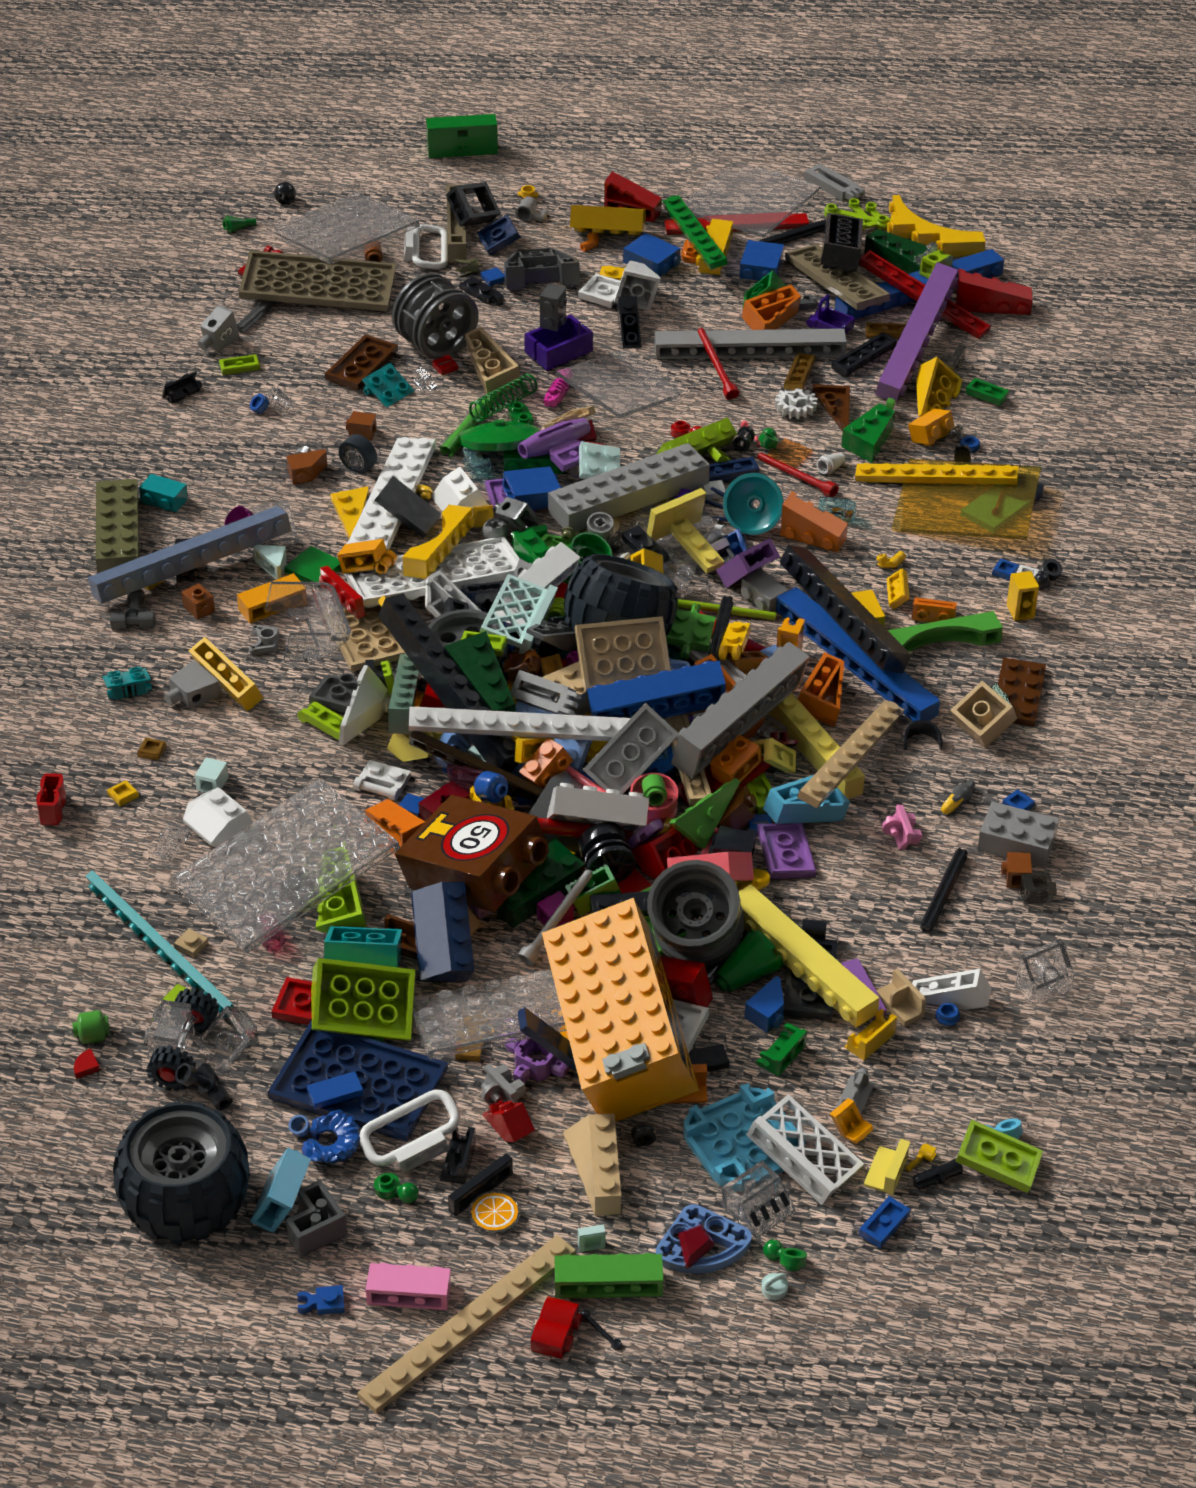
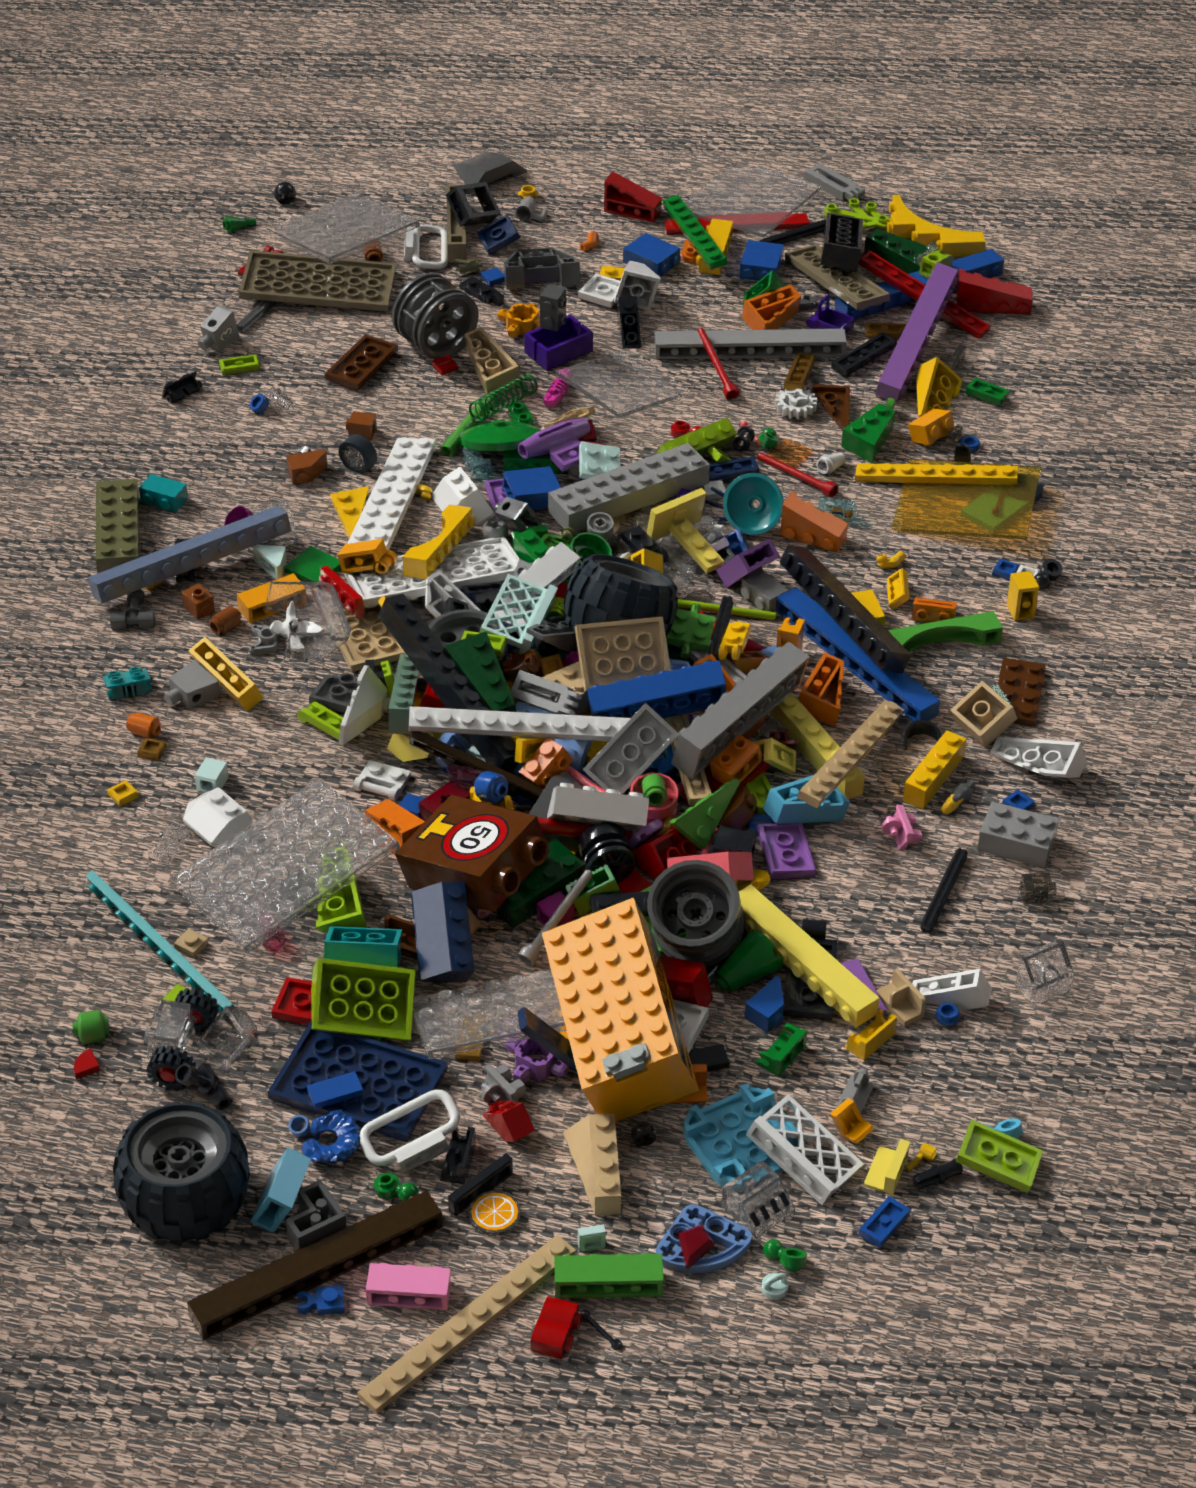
(51, 799): red brick -> none
(143, 725): none -> orange brick
(225, 620): none -> dark orange brick
(292, 625): none -> white animal
(314, 1264): none -> dark brown brick
(387, 385): teal hinge -> none
(407, 507): black tile -> none
(424, 380): clear tile -> none
(462, 136): green brick -> none
(482, 514): yellow tile -> none
(487, 168): none -> dark grey wedge
(514, 317): none -> light orange piece
(607, 218): yellow brick -> none
(934, 769): none -> yellow brick
(1014, 866): dark orange brick -> none
(1042, 756): none -> white wedge

